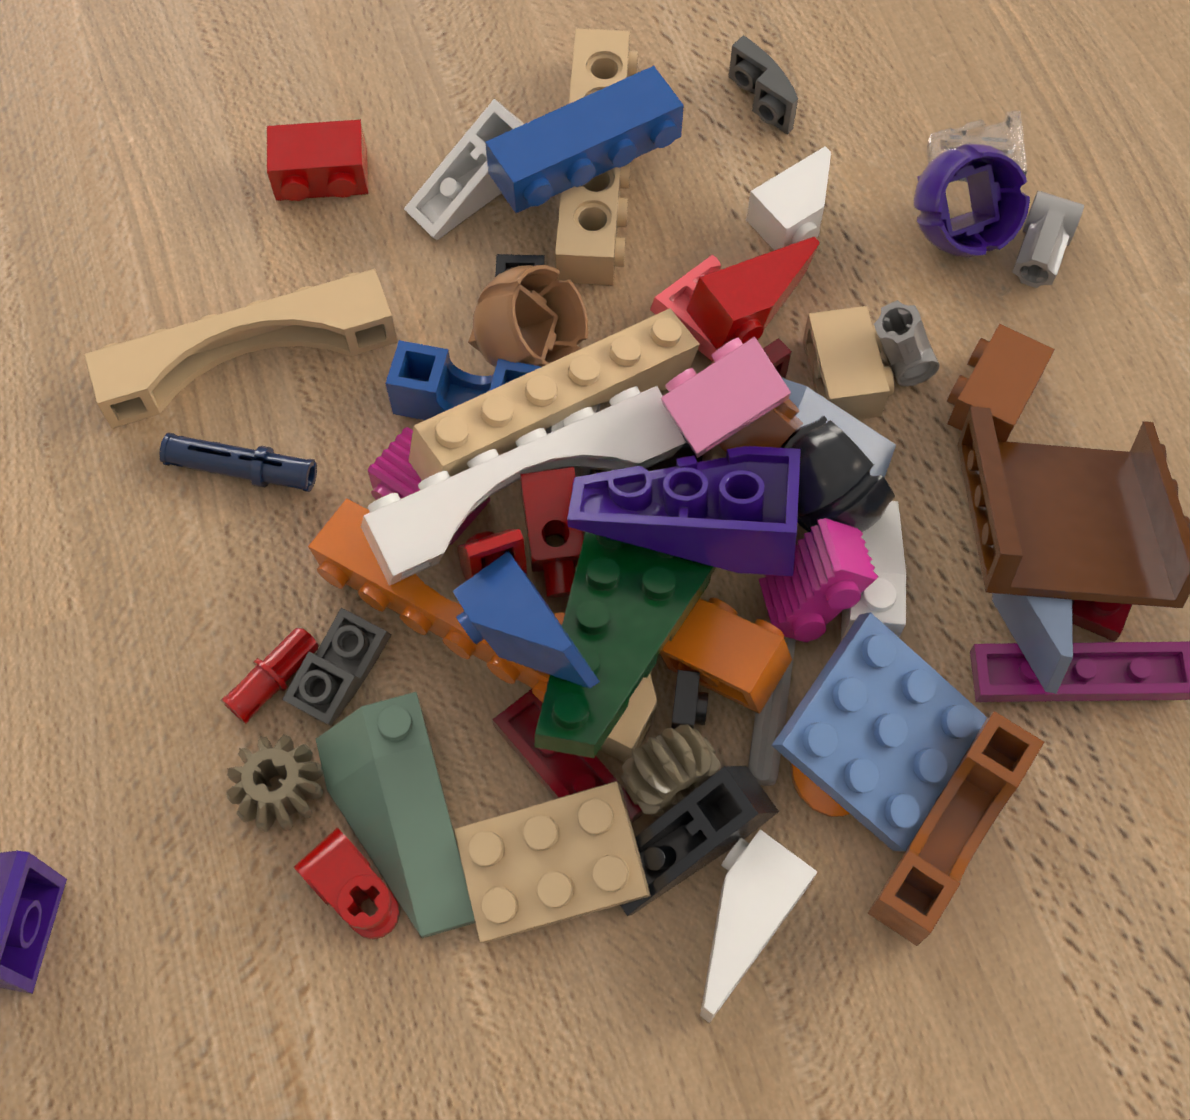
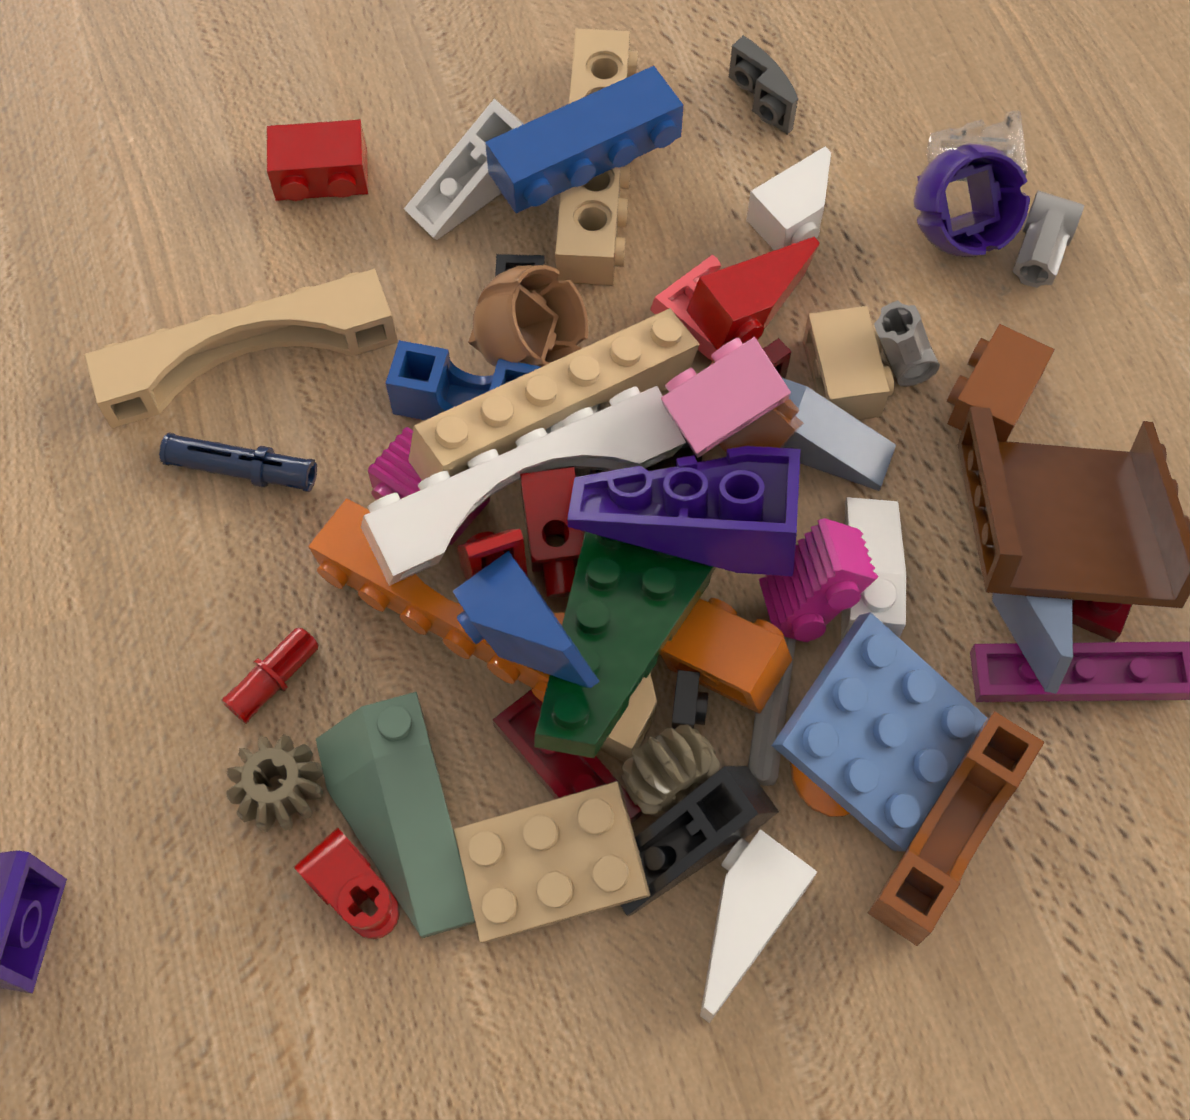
(338, 668): dark grey slope -> none
(836, 479): black piece -> none

